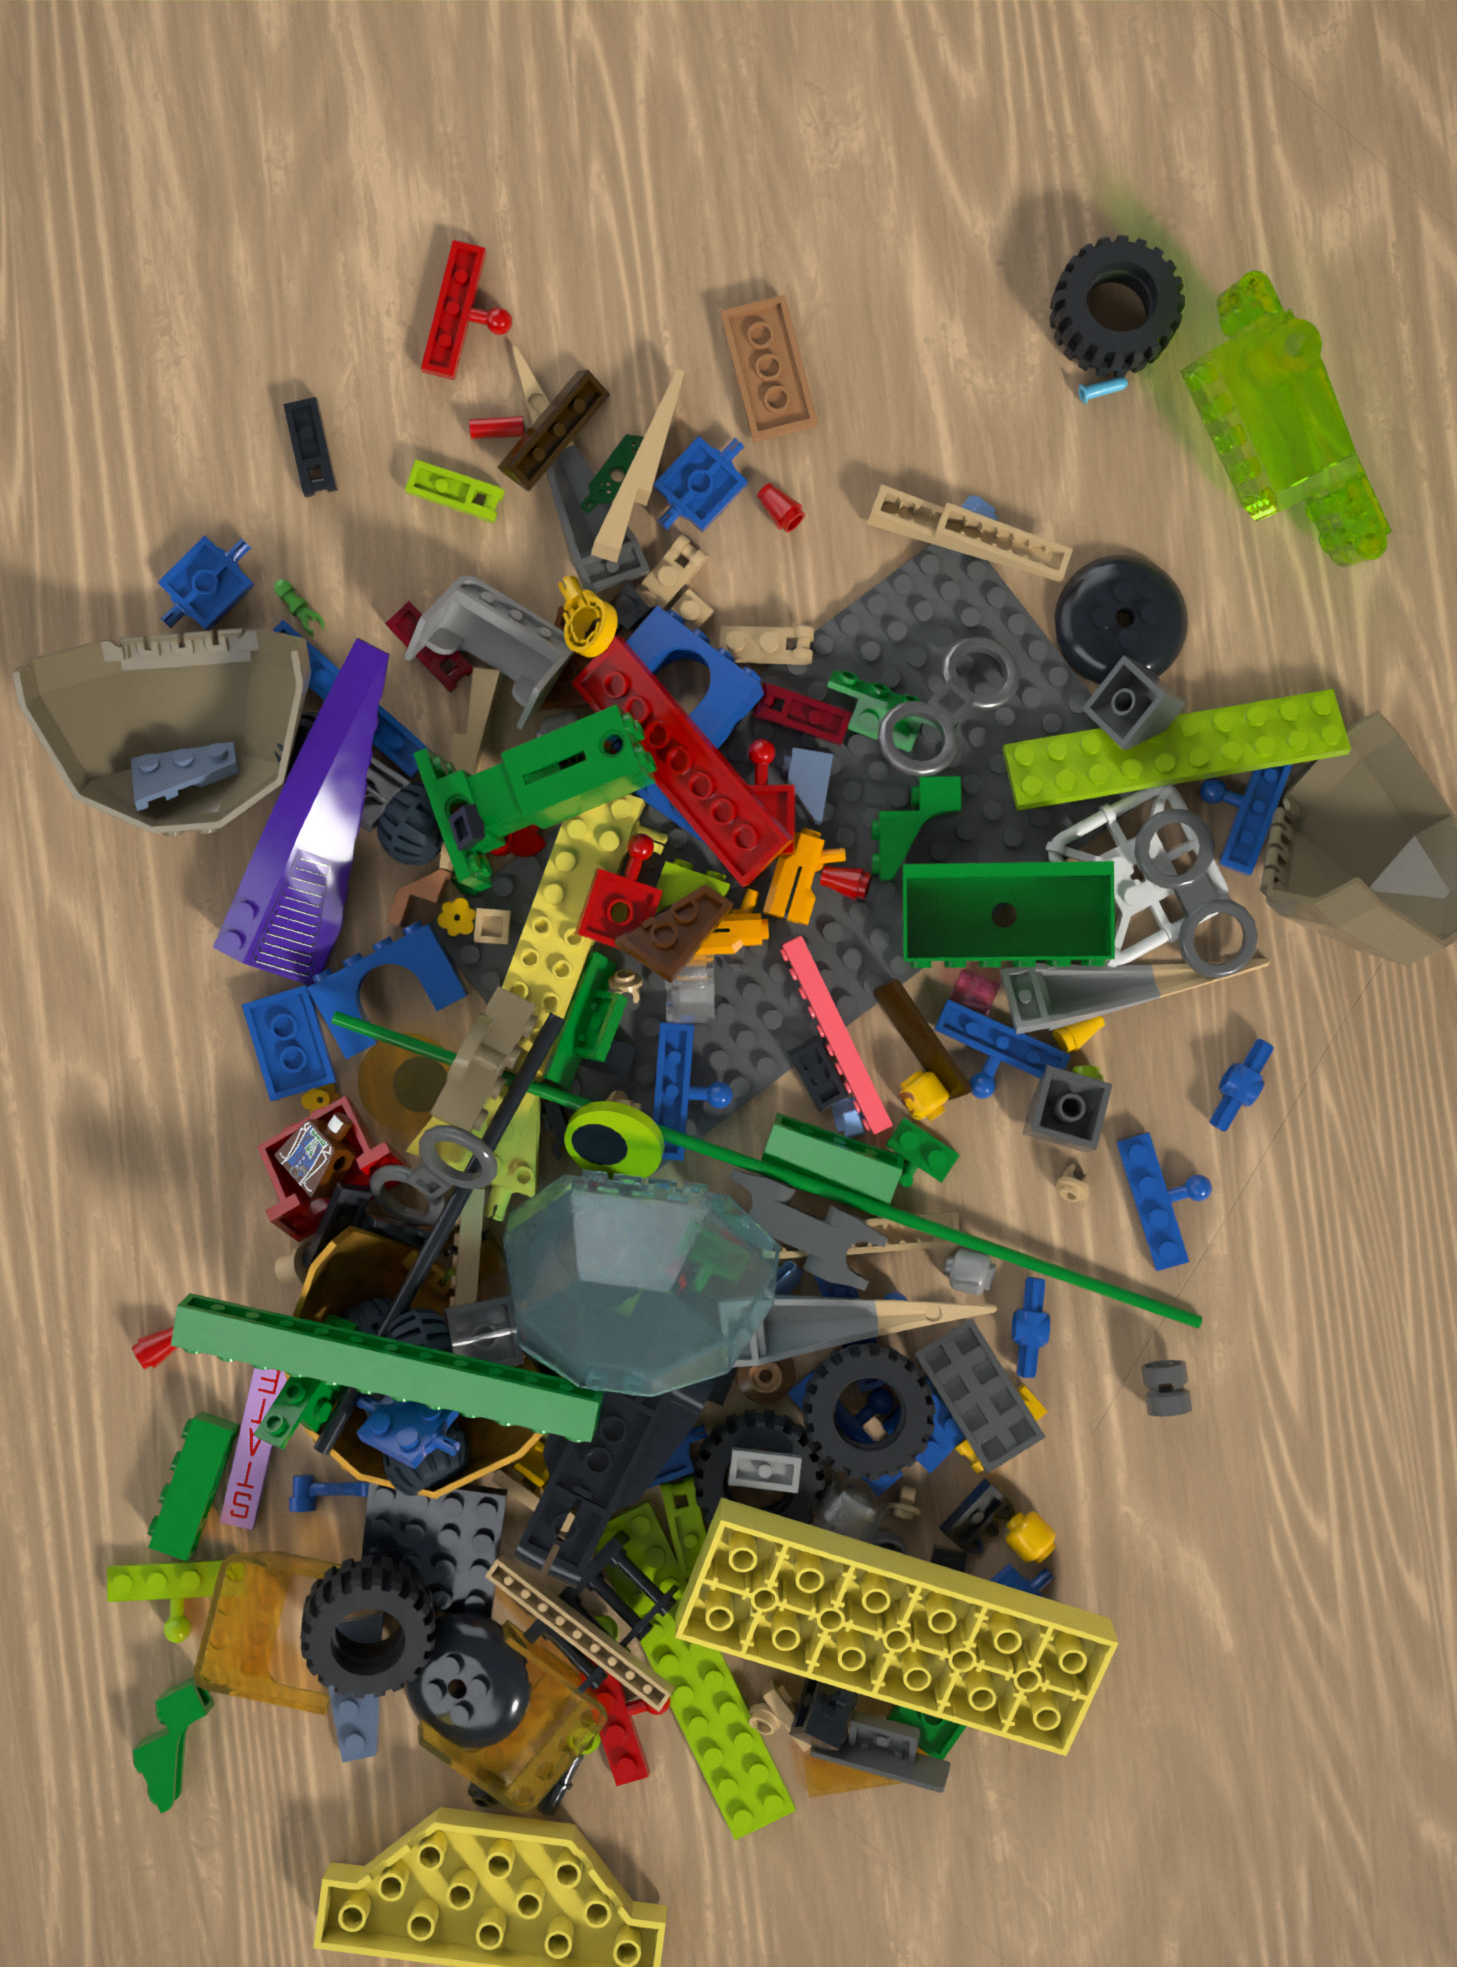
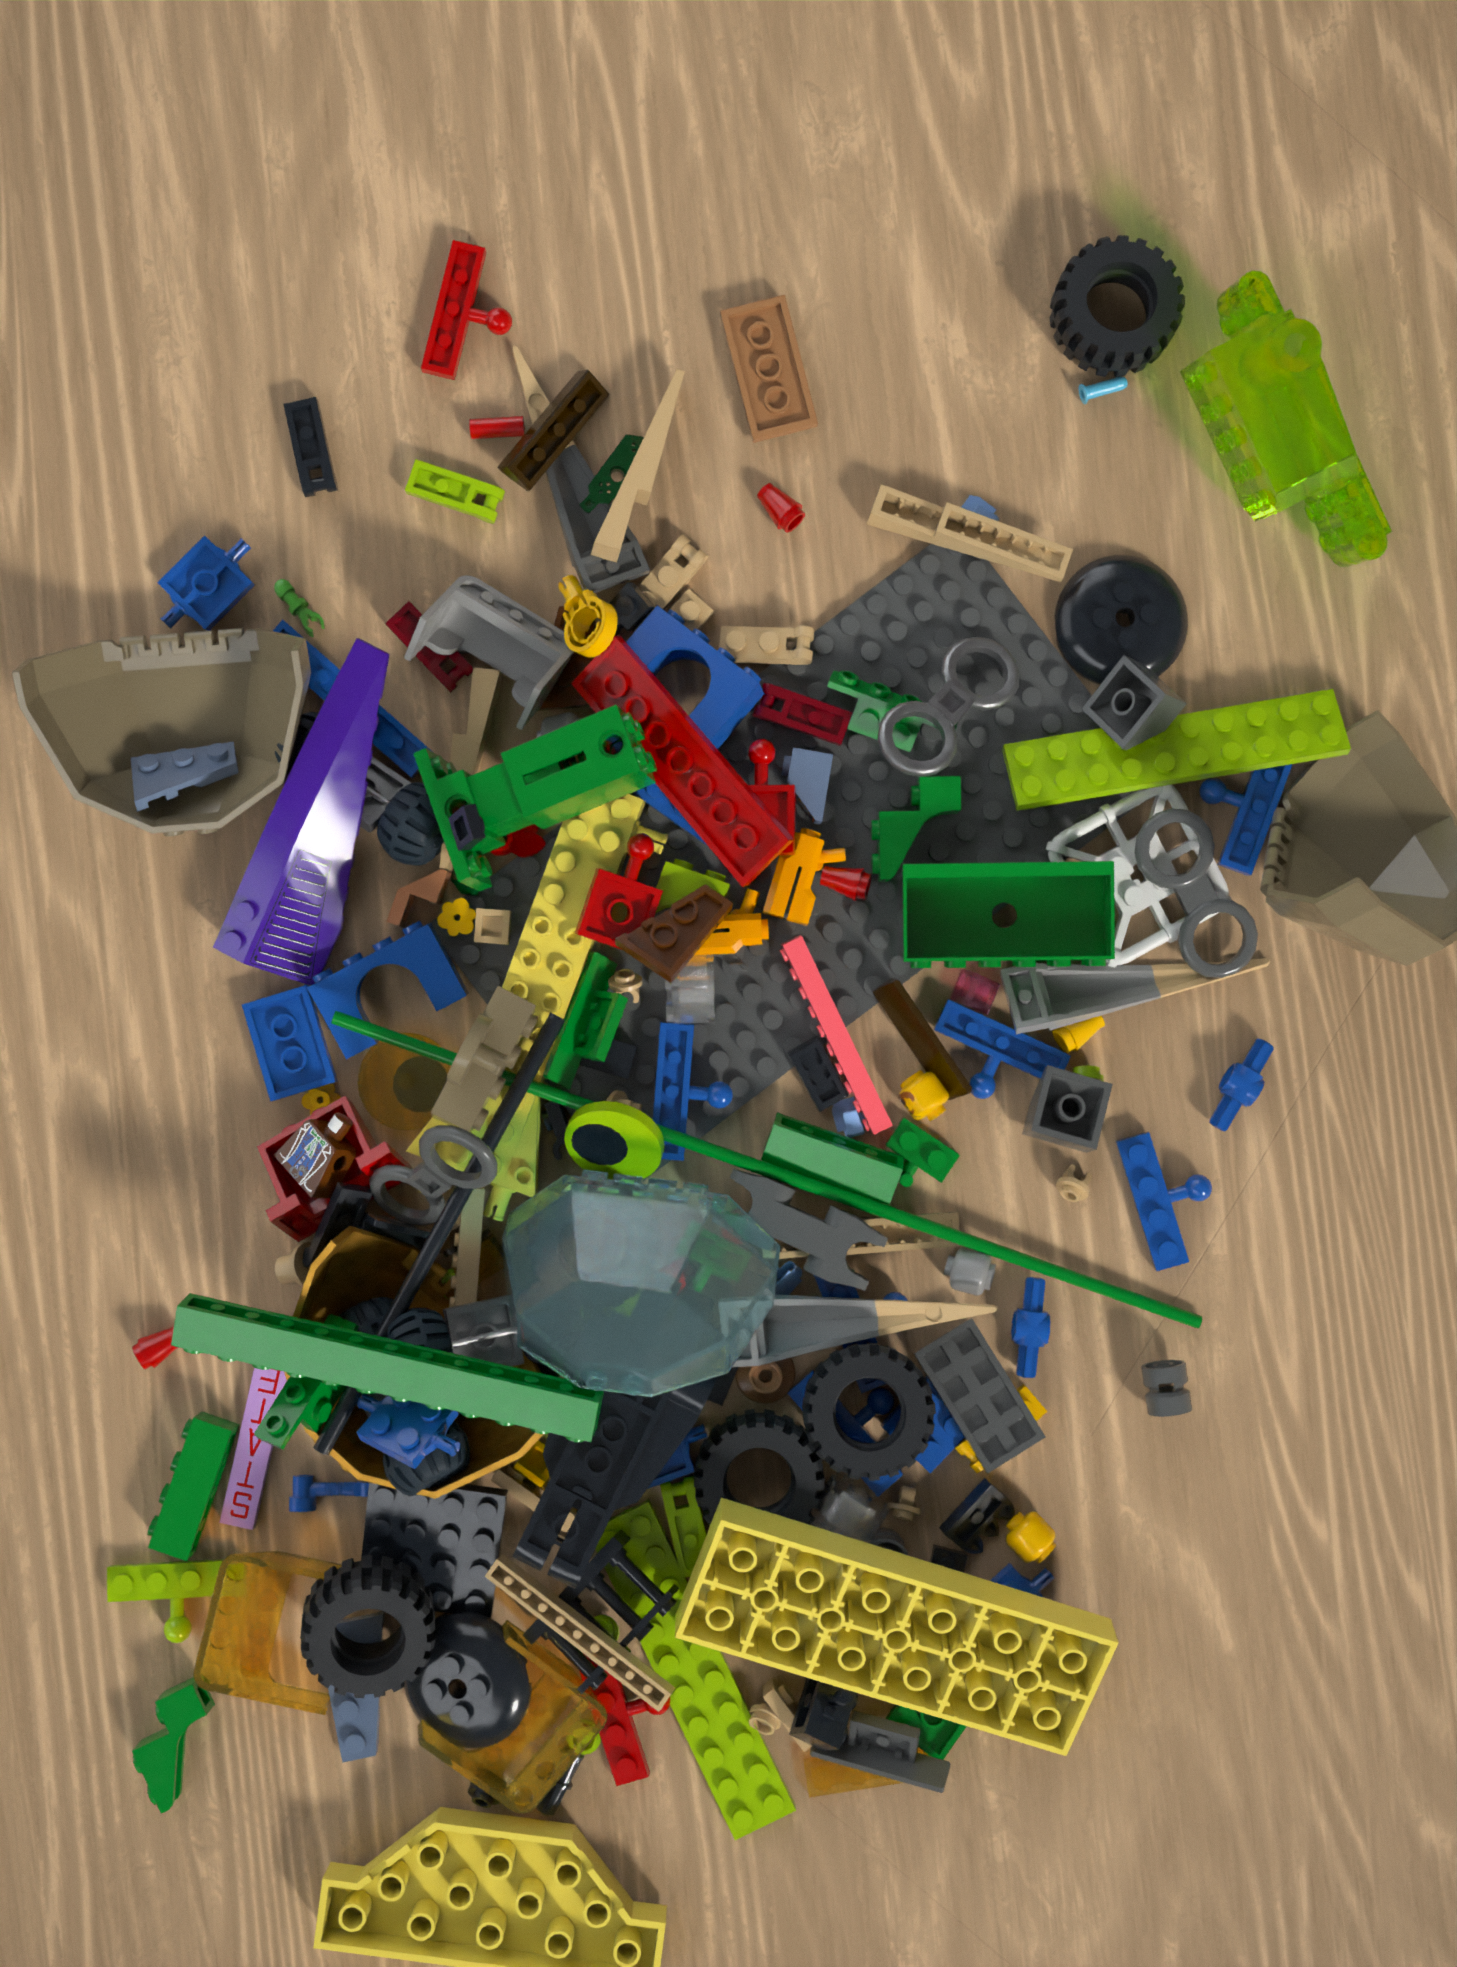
(700, 484): blue plate -> none
(765, 1470): light grey plate -> none

